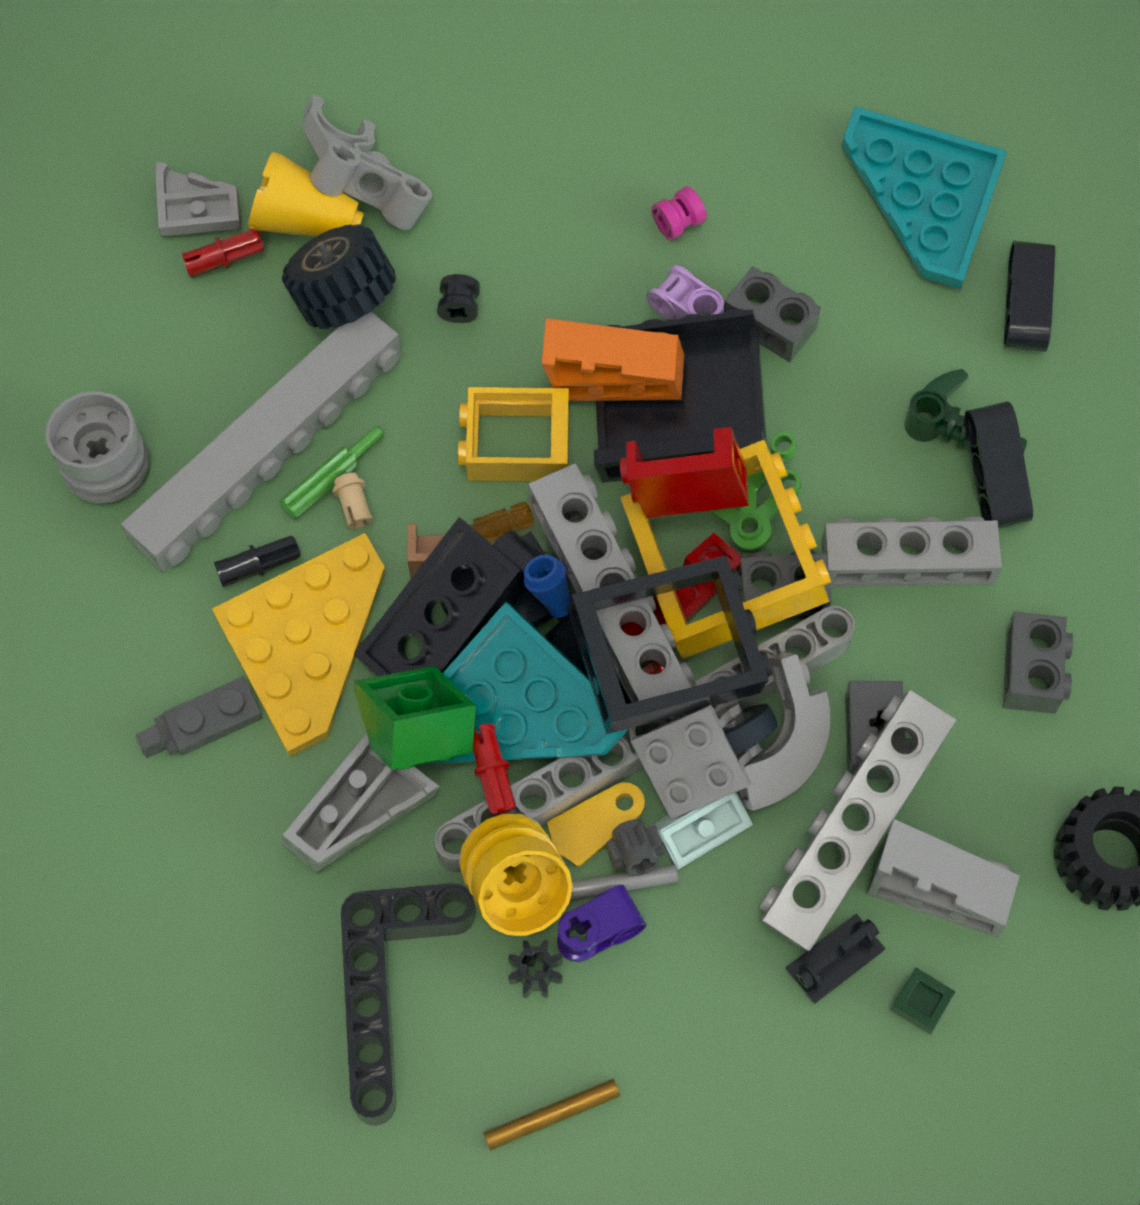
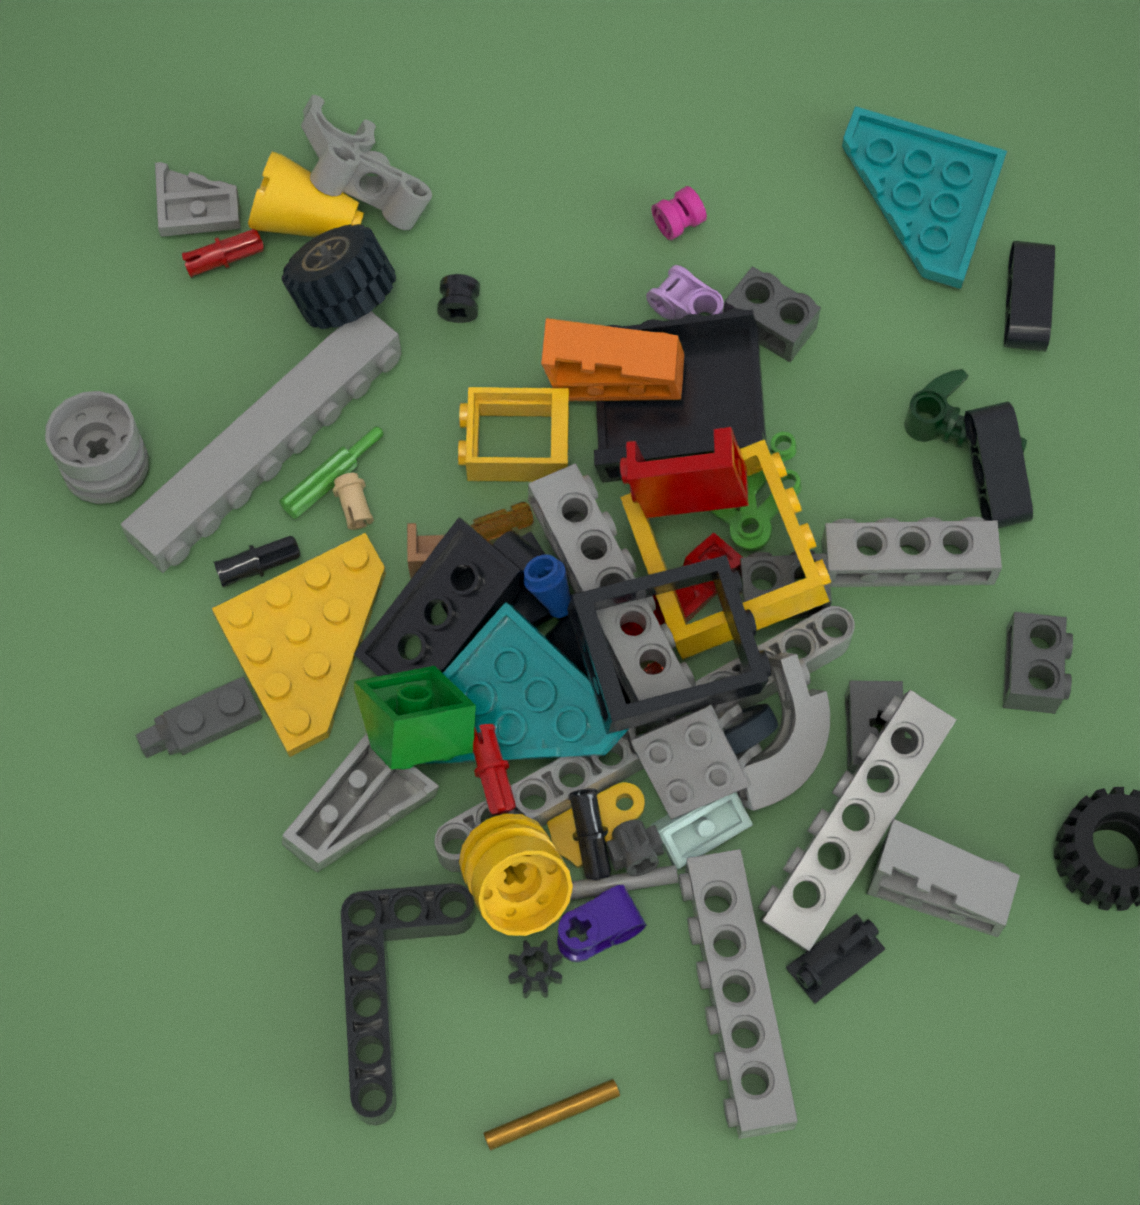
(590, 833): none -> black axle
(725, 877): none -> light grey brick
(923, 1000): dark green plate -> none

